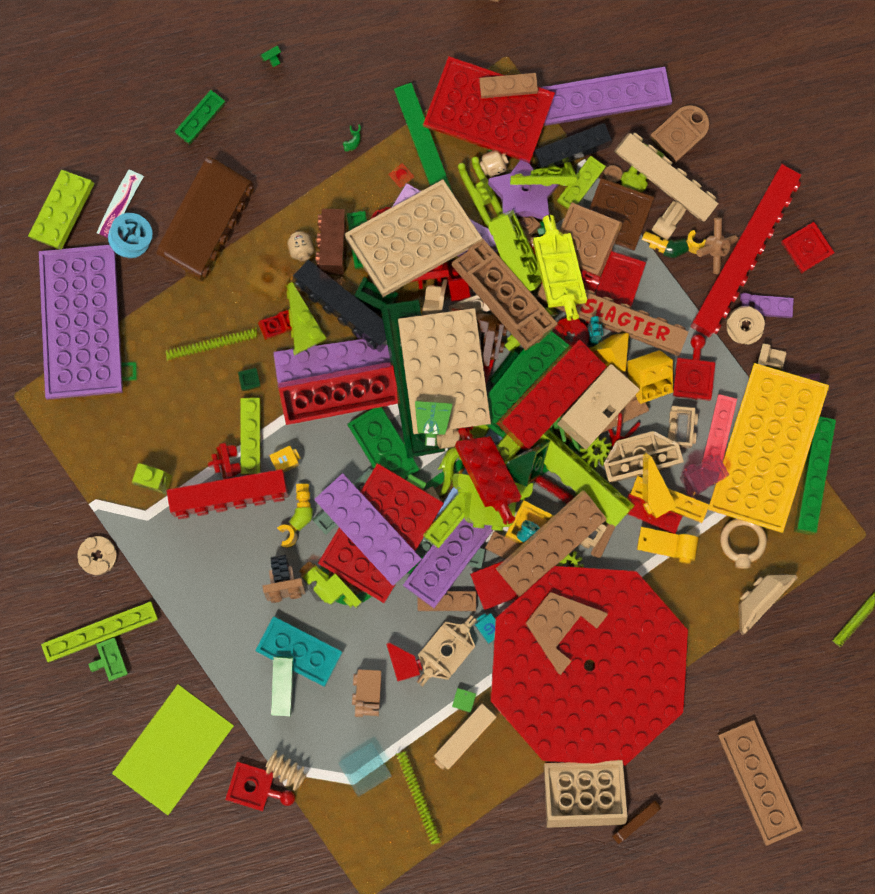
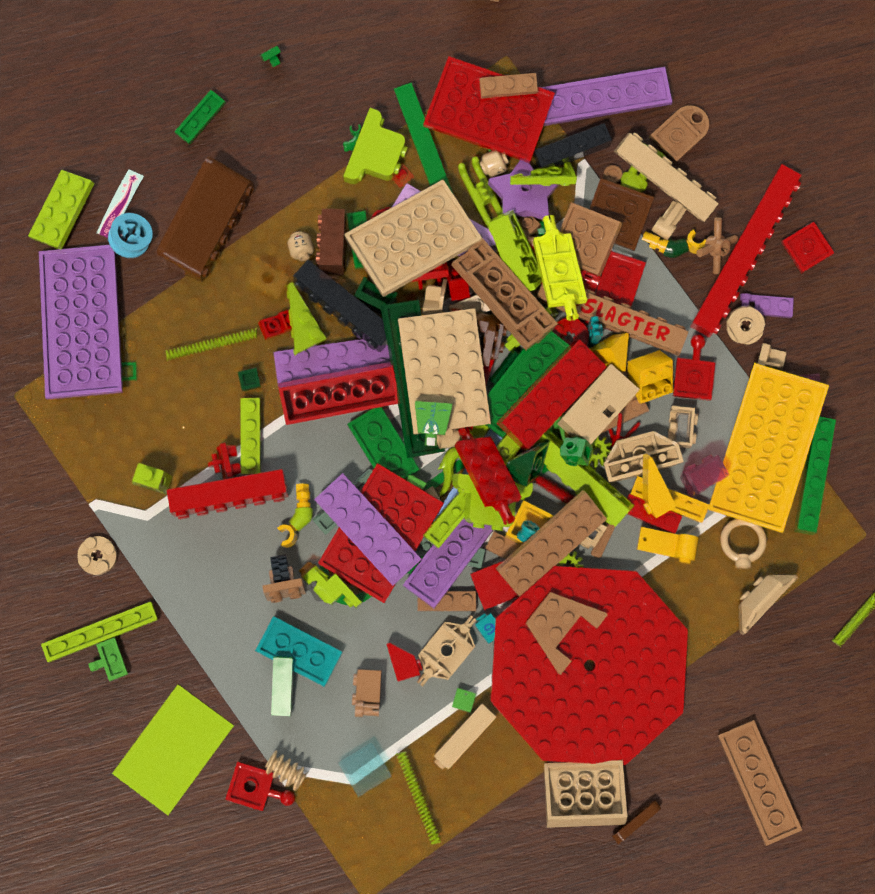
(285, 459): yellow brick -> none
(375, 151): none -> lime brick
(576, 451): none -> green brick
(585, 179): lime plate -> none
(720, 426): coral plate -> none

